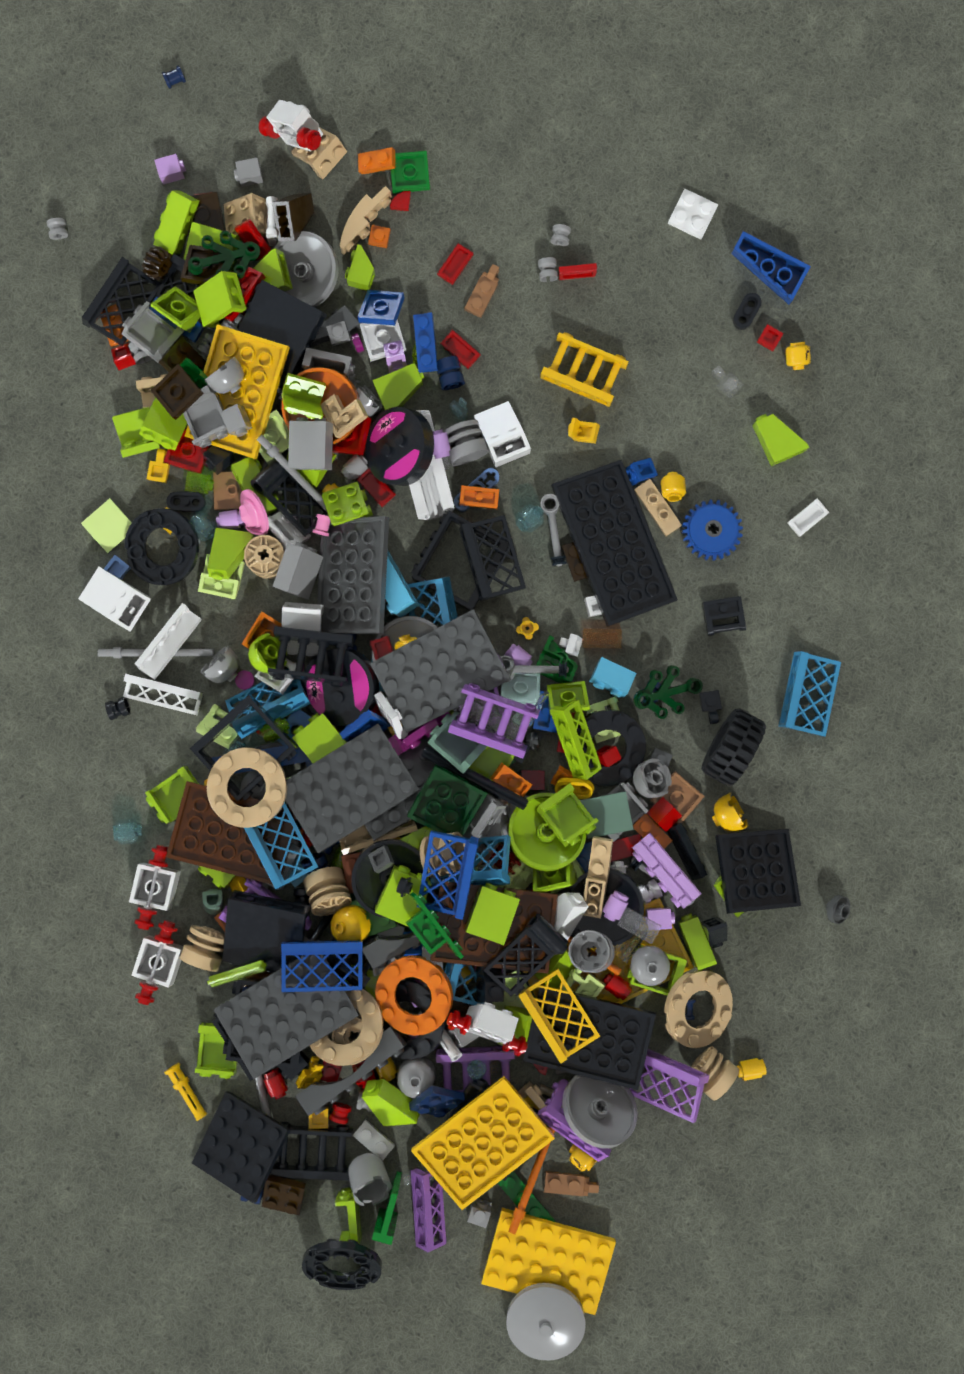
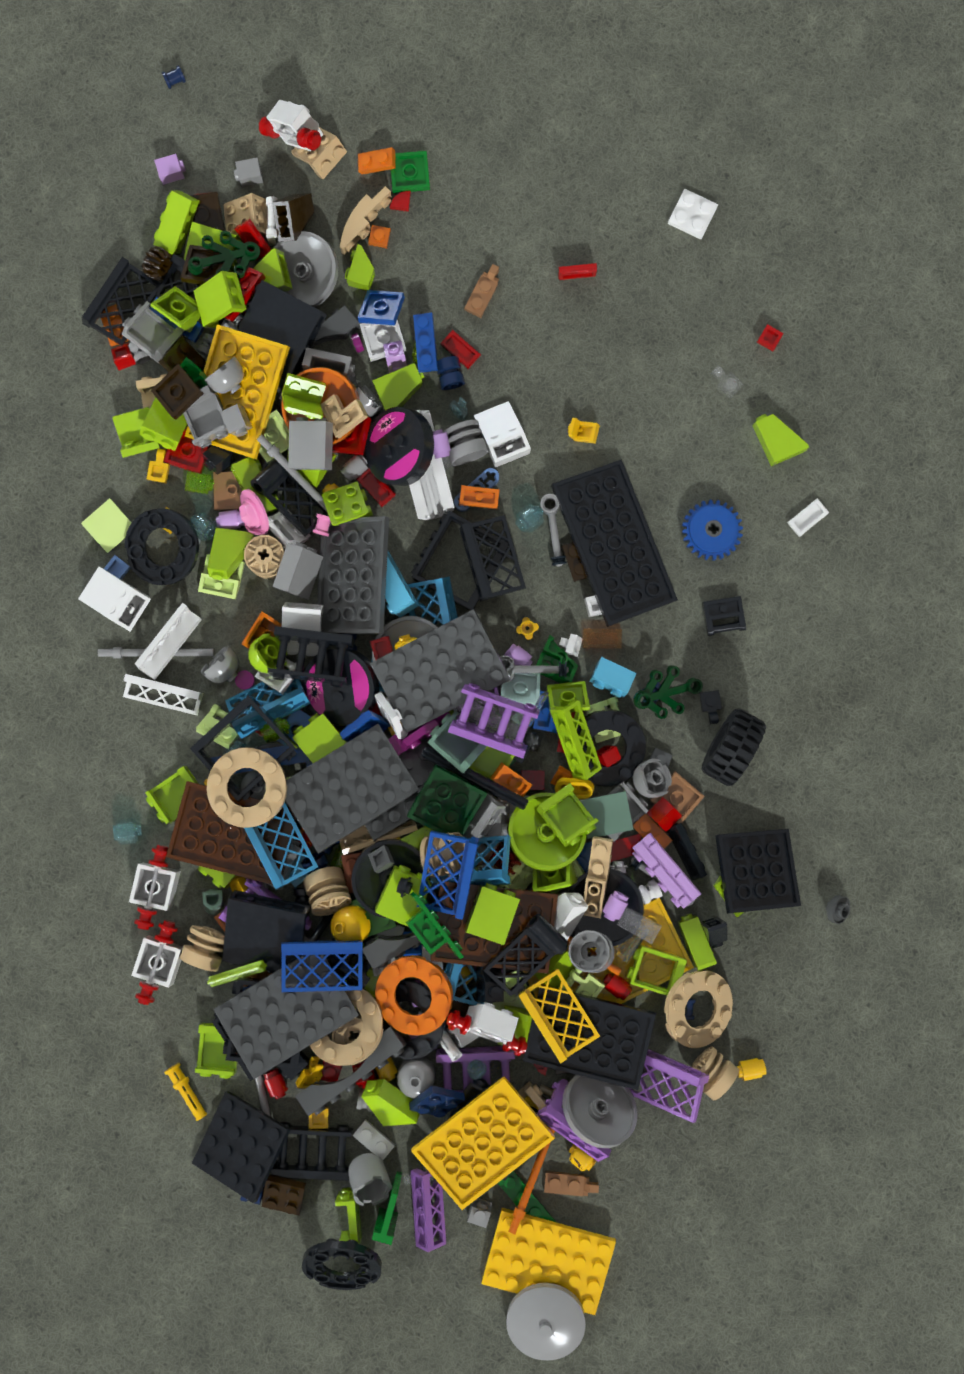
(57, 228): light grey wheel -> none
(117, 708): black wheel -> none
(186, 501): black plate -> none
(338, 333): light grey plate -> none
(340, 1113): red wheel -> none
(455, 264): red tile -> none
(547, 268): light grey wheel -> none
(560, 235): light grey wheel -> none
(569, 380): yellow fence -> none
(641, 471): blue bracket -> none
(650, 965): light grey cylinder -> none
(657, 507): tan plate -> none
(661, 916): lavender brick -> none
(673, 486): yellow head -> none
(729, 814): yellow cylinder -> none
(747, 312): black plate -> none
(773, 267): blue wedge -> none
(795, 687): dark azure fence -> none
(798, 355): yellow head -> none

